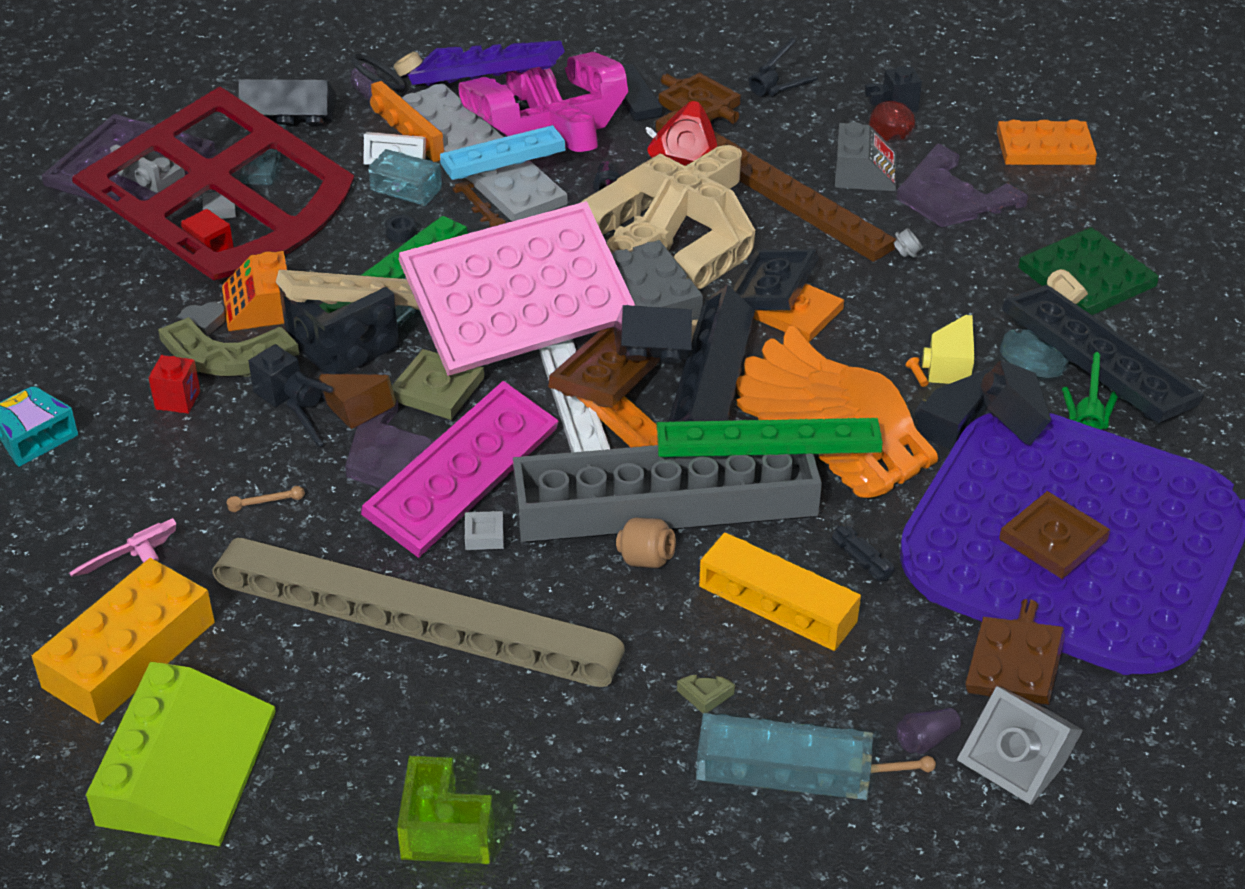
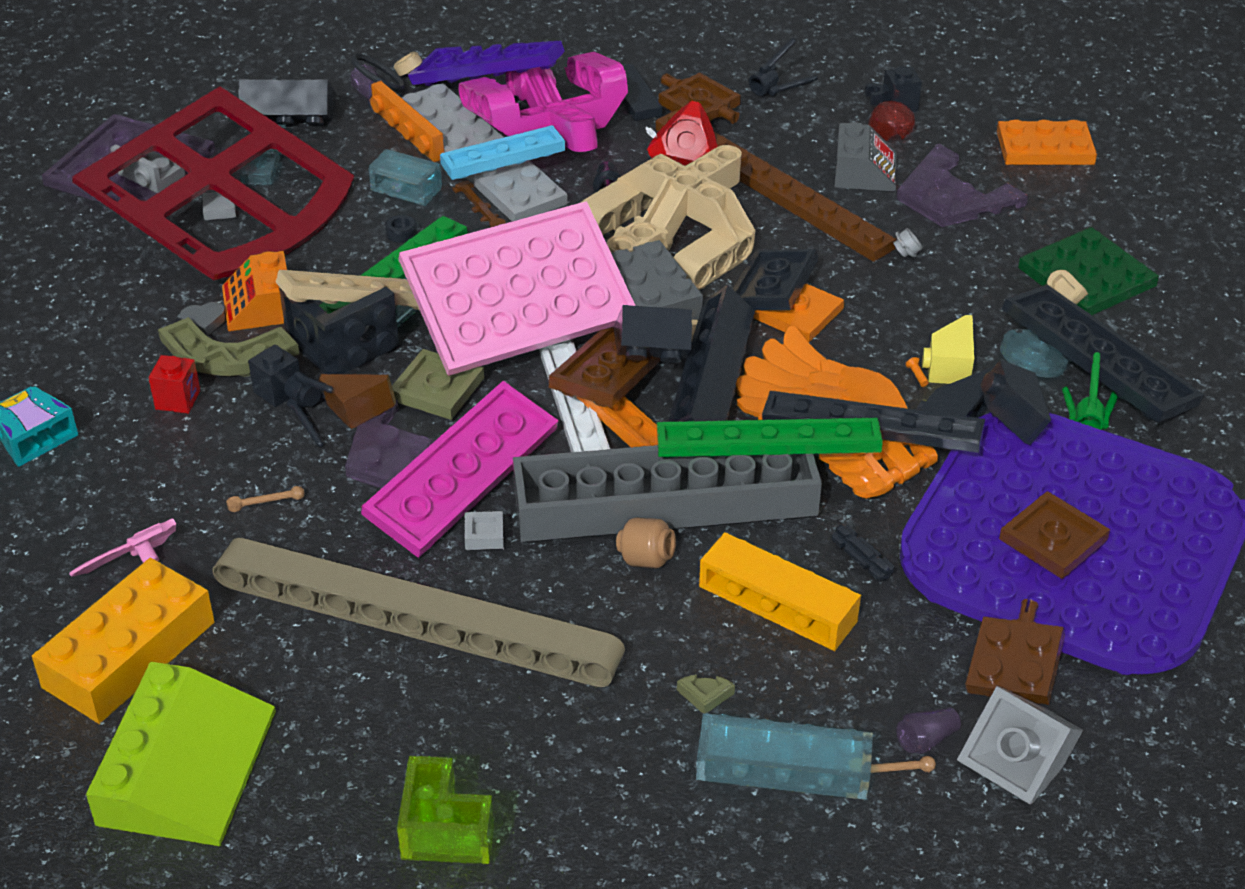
(208, 230): red brick -> none
(377, 142): white plate -> none
(895, 423): none -> black tile

